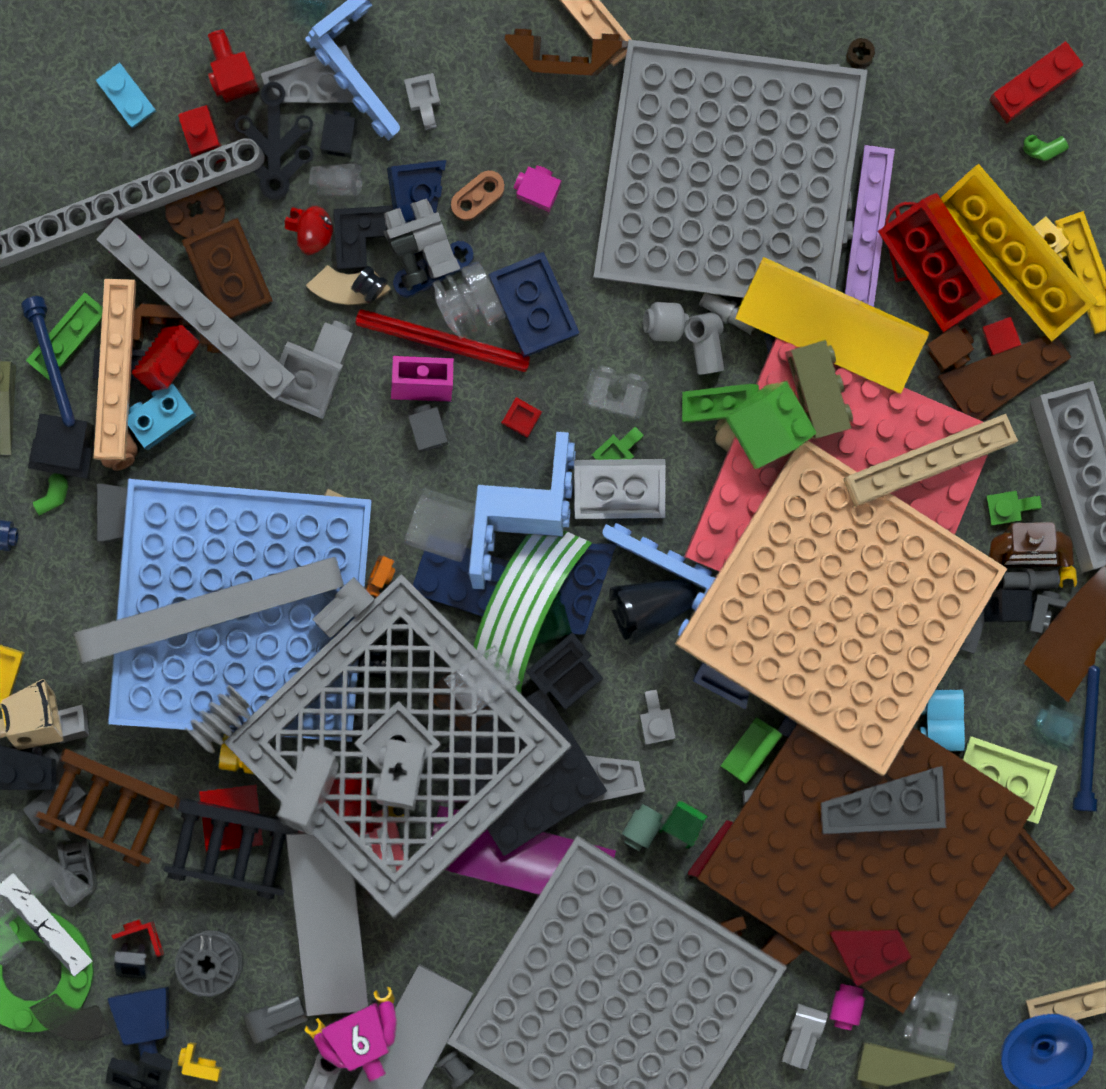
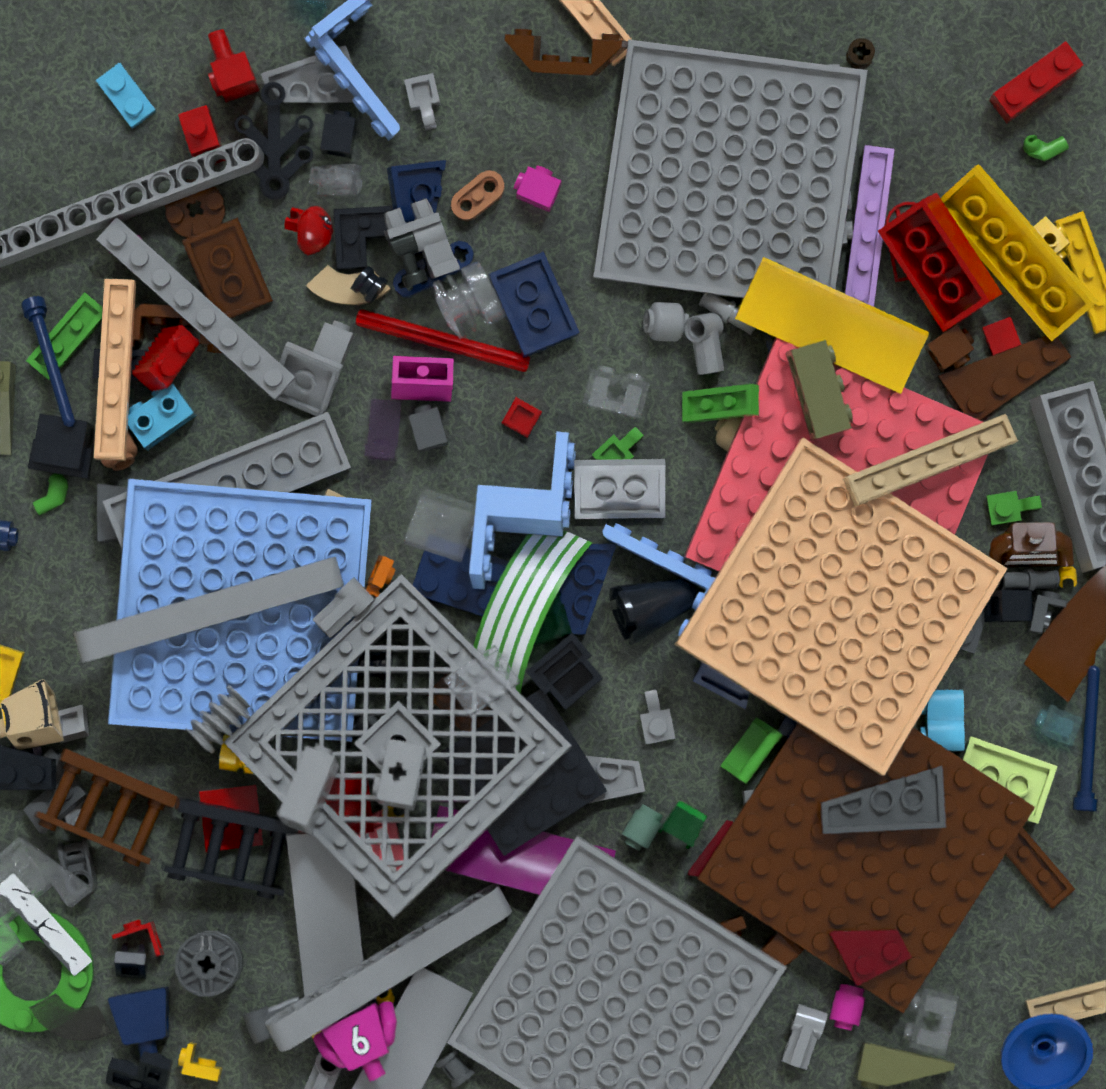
(272, 463): none -> light grey plate
(383, 430): none -> clear purple bracket
(388, 967): none -> light grey beam
(770, 424): bright green slope -> none

